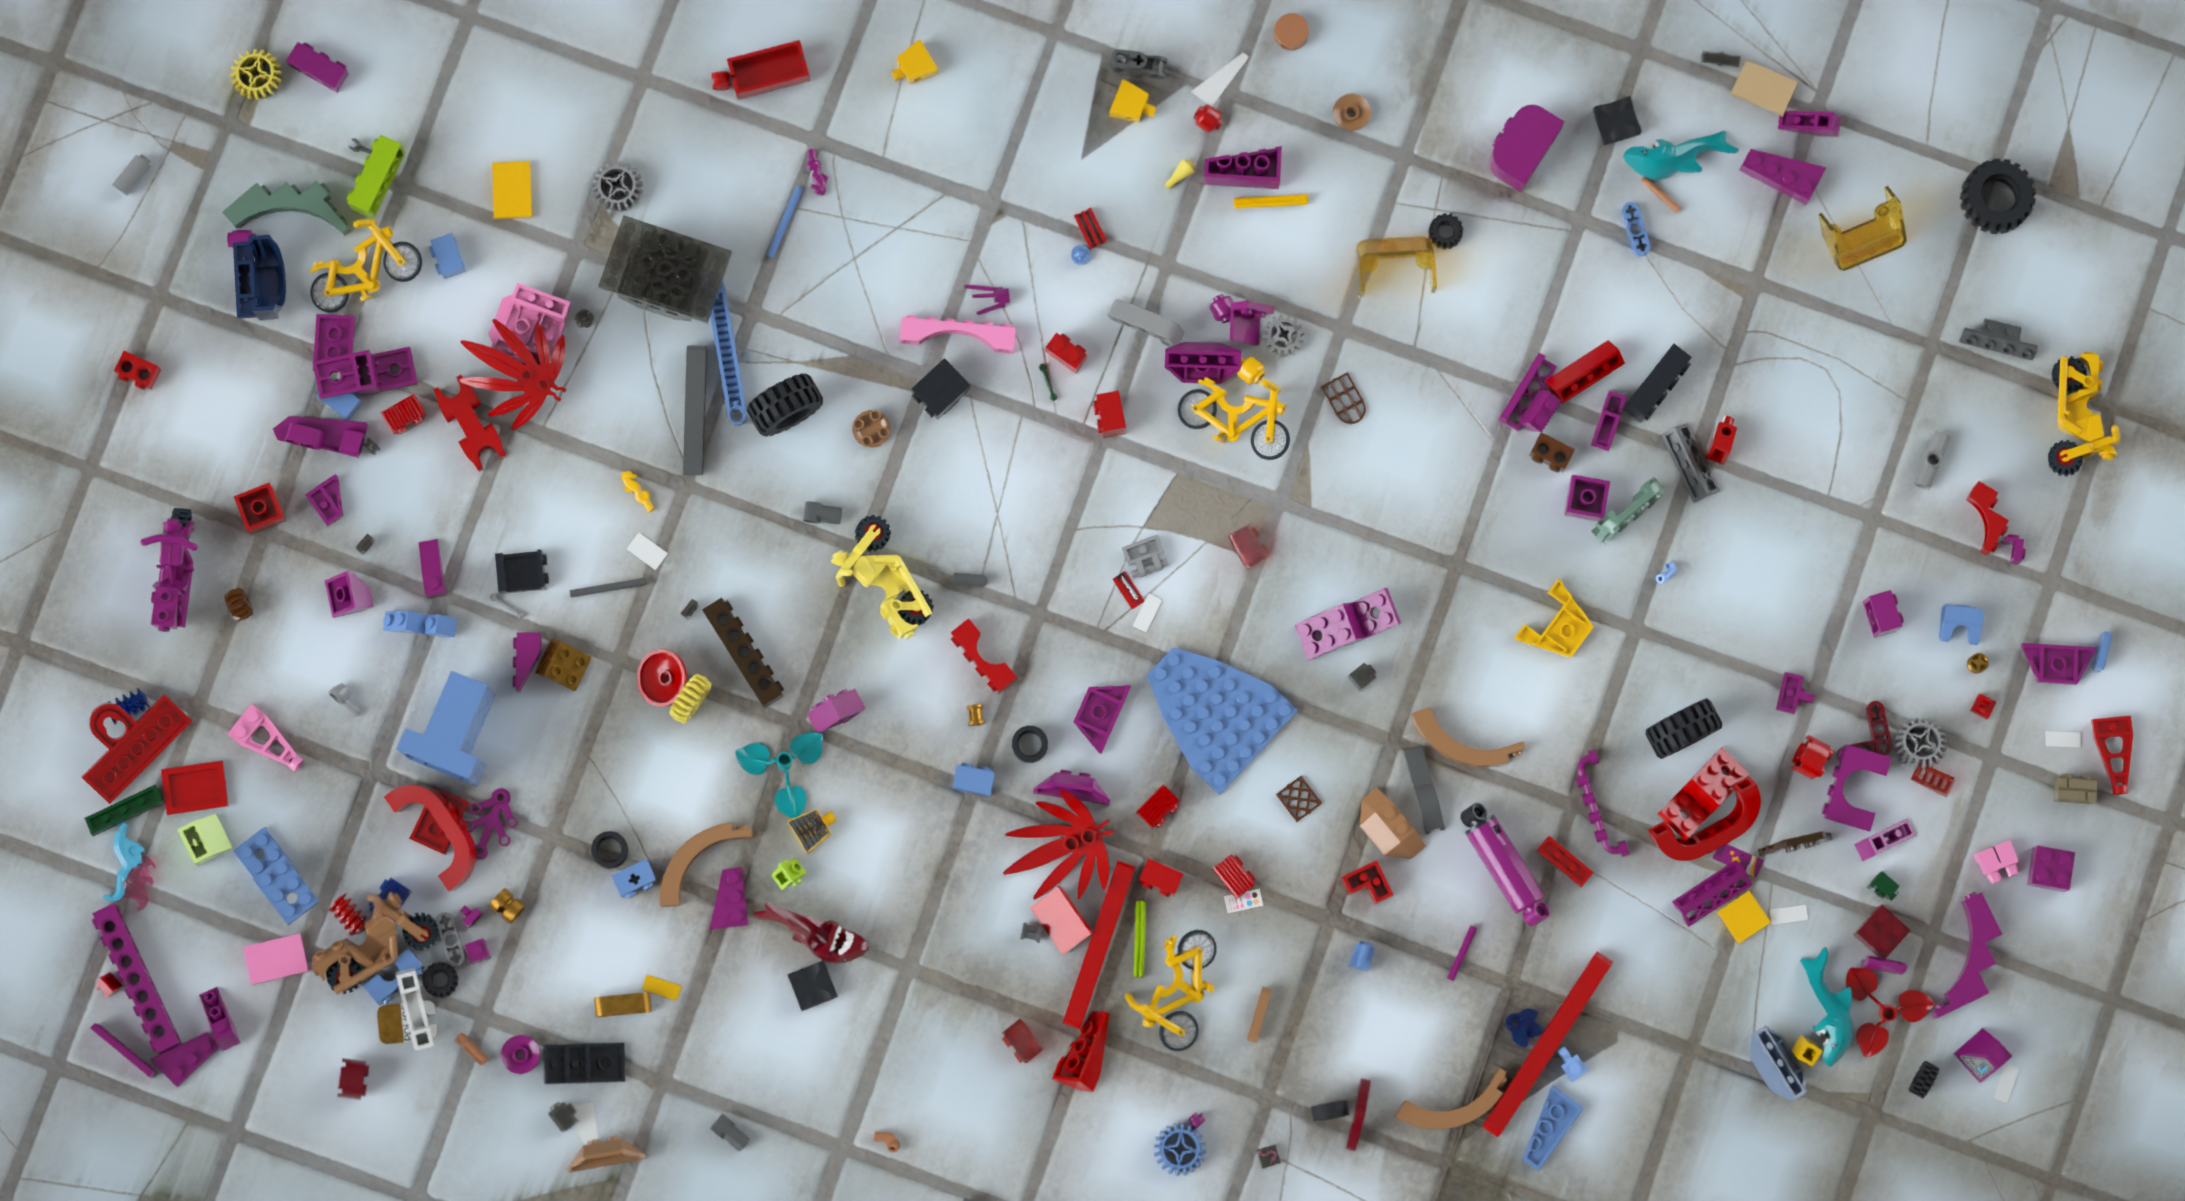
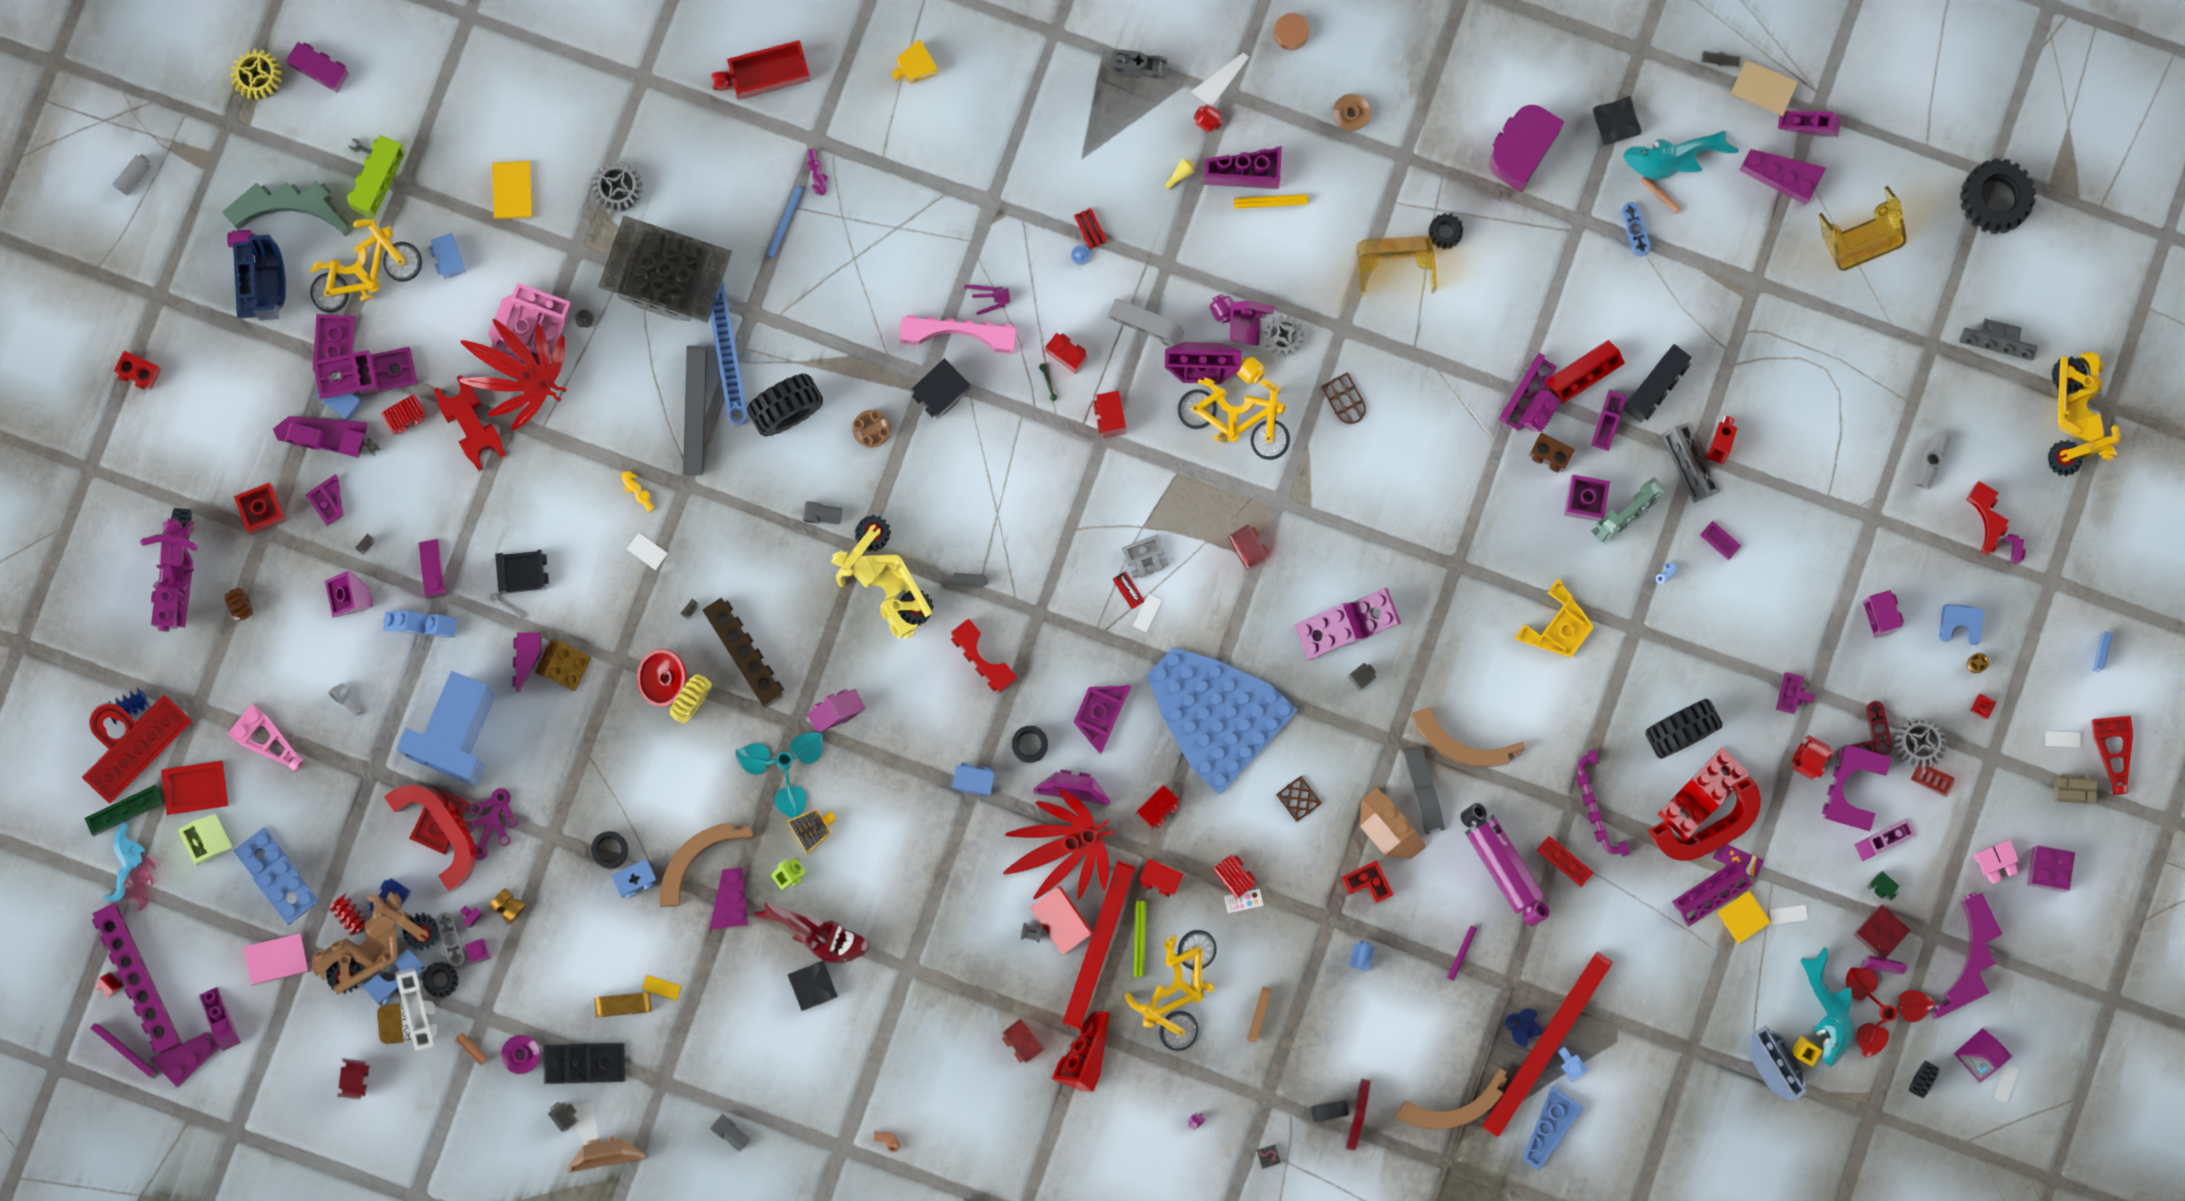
(608, 587): dark grey bar -> none
(975, 715): pearl gold bush -> none
(1131, 103): yellow torso -> none
(1196, 1151): medium blue gear -> none
(1720, 540): none -> magenta tile
(1794, 844): dark brown wing -> none
(2057, 662): magenta wing -> none

